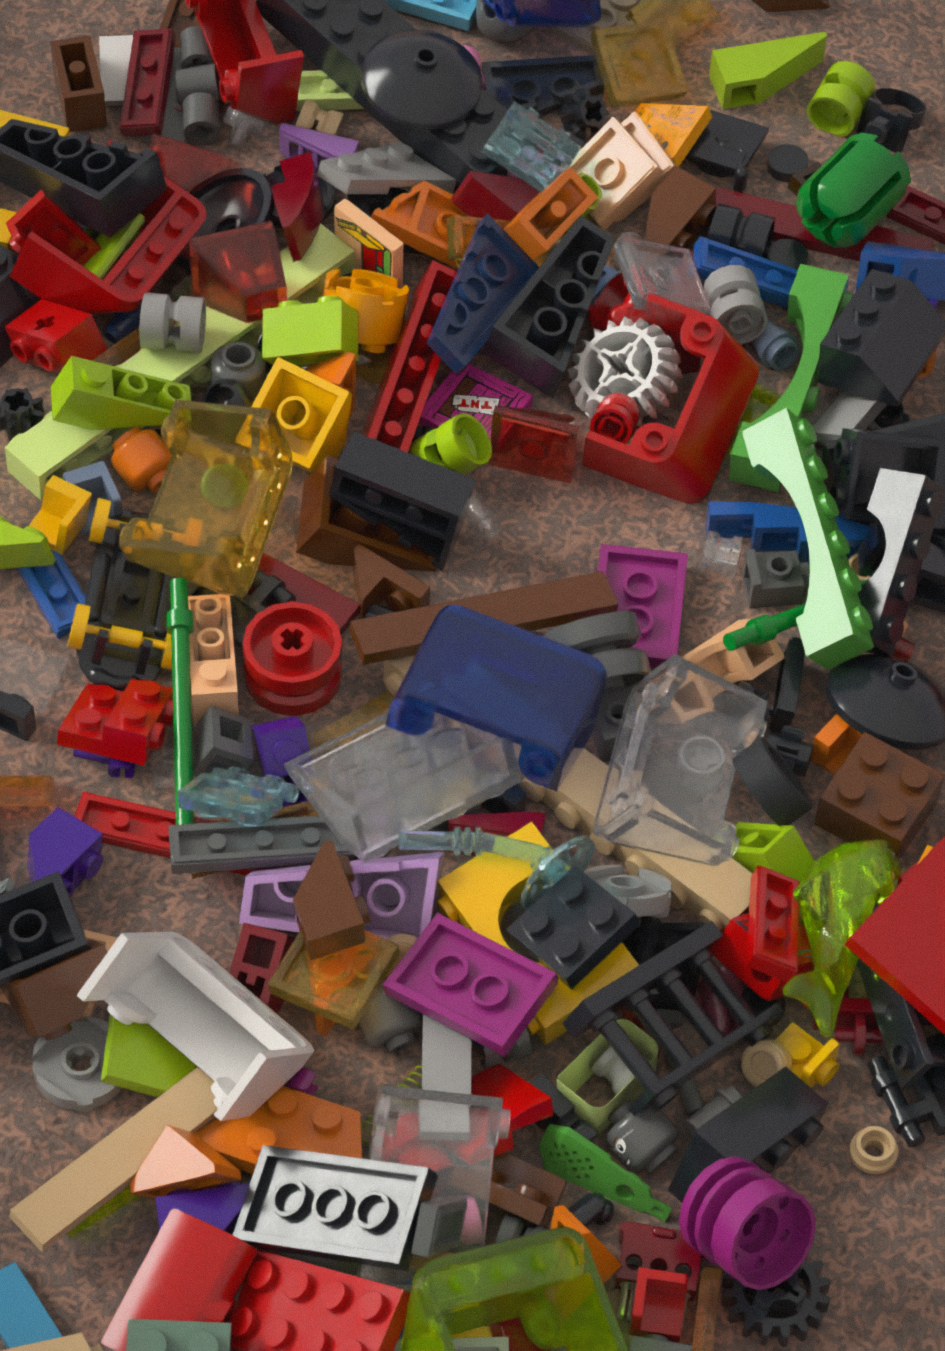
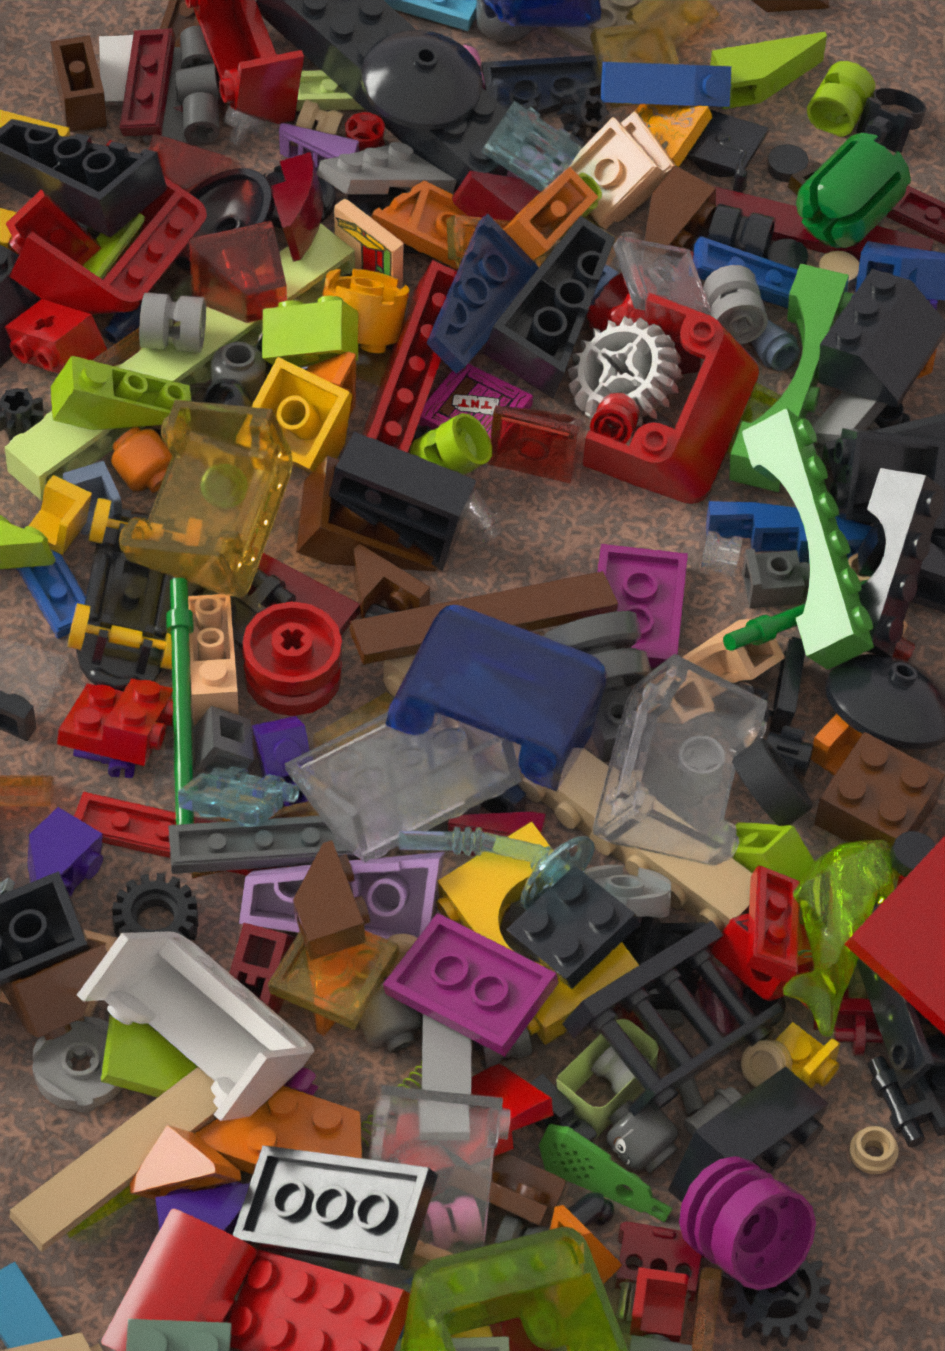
(156, 893): none -> black tyre
(367, 129): none -> red wheel
(439, 1225): dark grey tile -> none
(666, 84): none -> blue slope
(843, 263): none -> tan tile
(909, 851): none -> black tile

